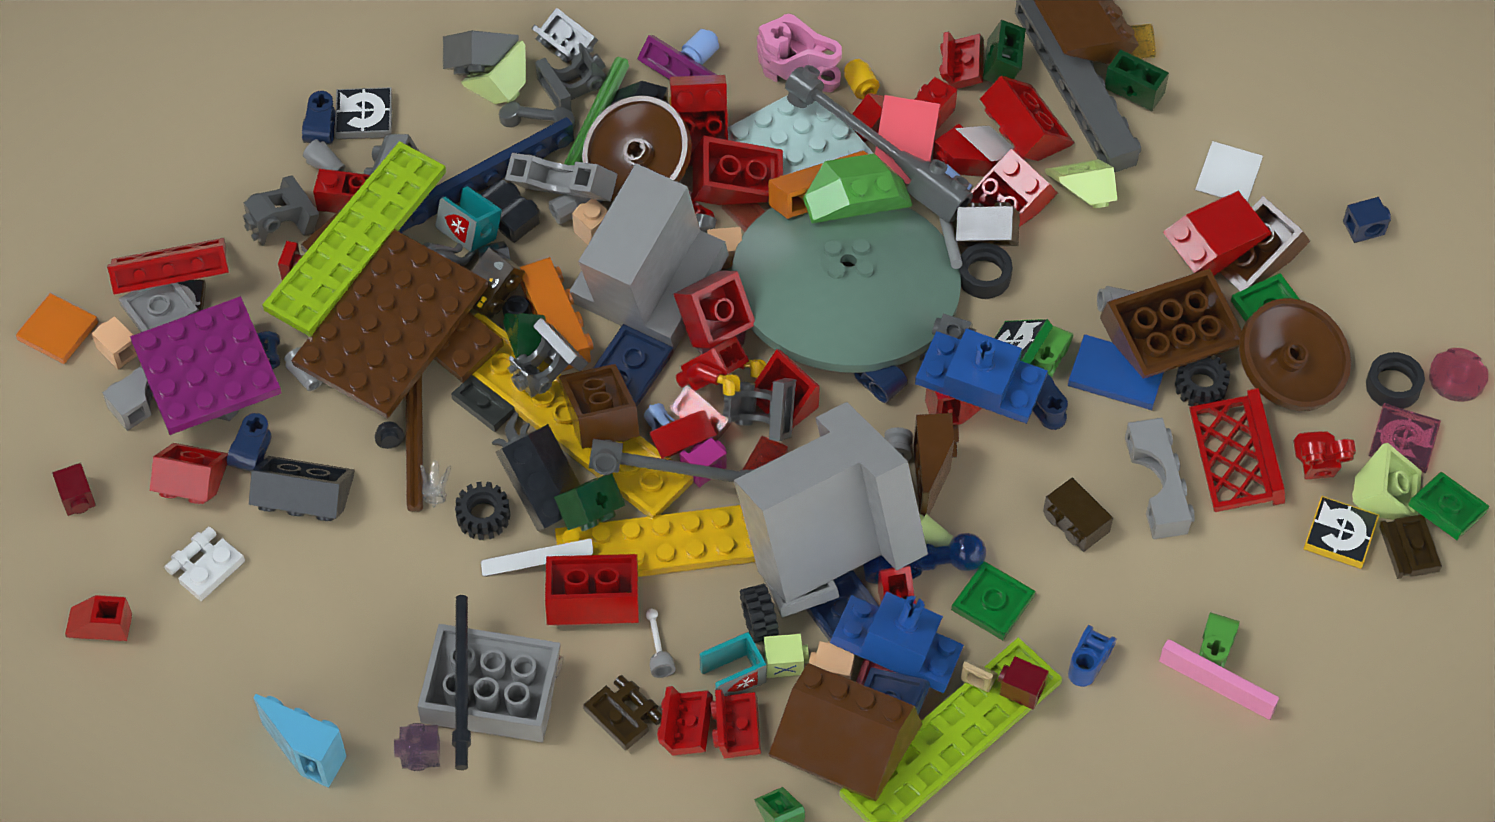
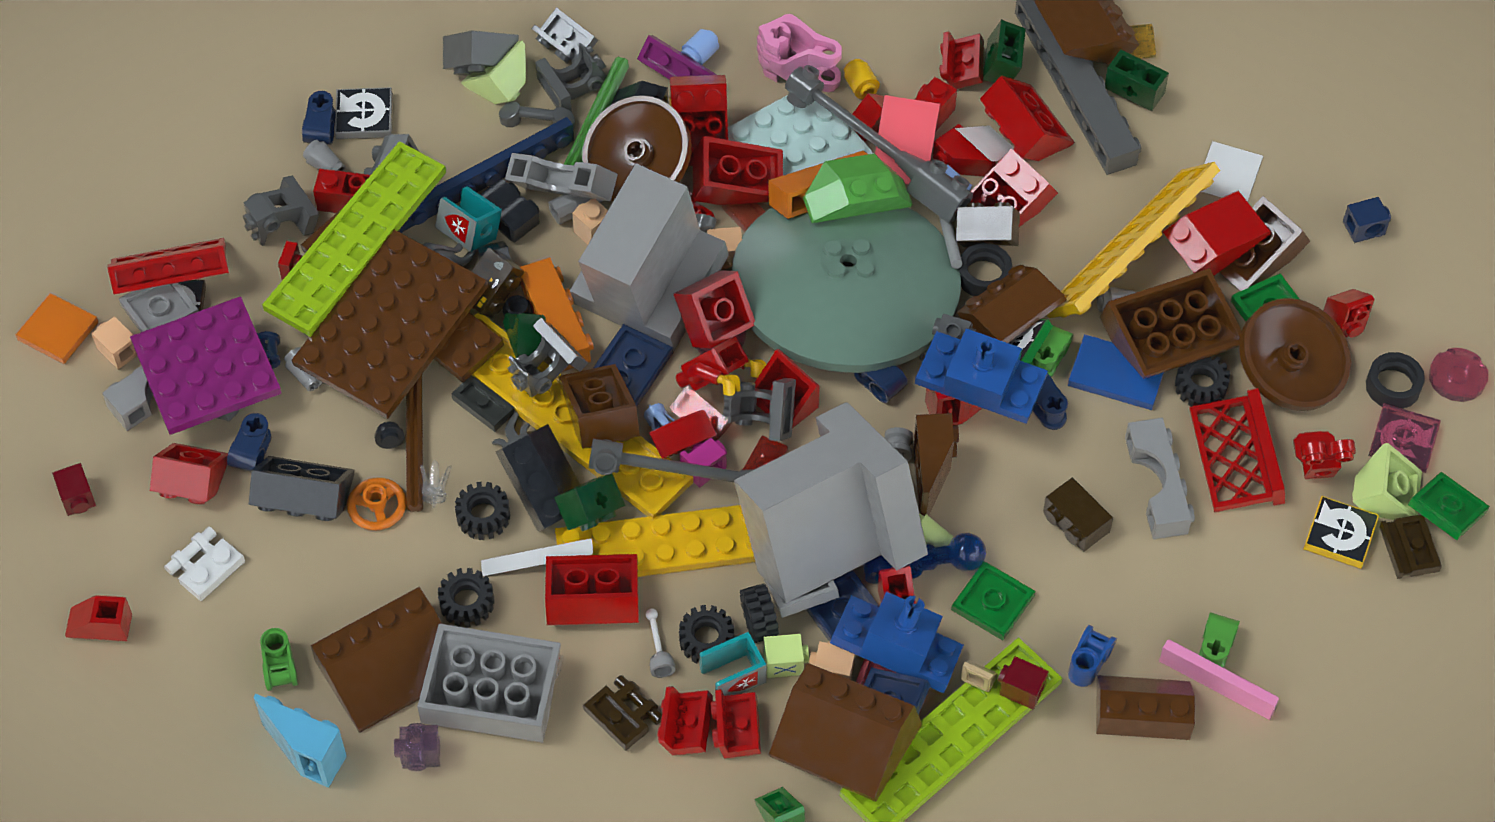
(277, 664): none -> bright green piece
(373, 490): none -> orange piece
(380, 658): none -> reddish brown slope
(461, 735): black bar -> none
(467, 613): none -> black tyre
(700, 619): none -> black tyre
(1012, 304): none -> reddish brown slope
(1088, 180): yellowish green slope -> none
(1133, 238): none -> yellow plate
(1145, 707): none -> reddish brown slope
(1350, 311): none -> red slope

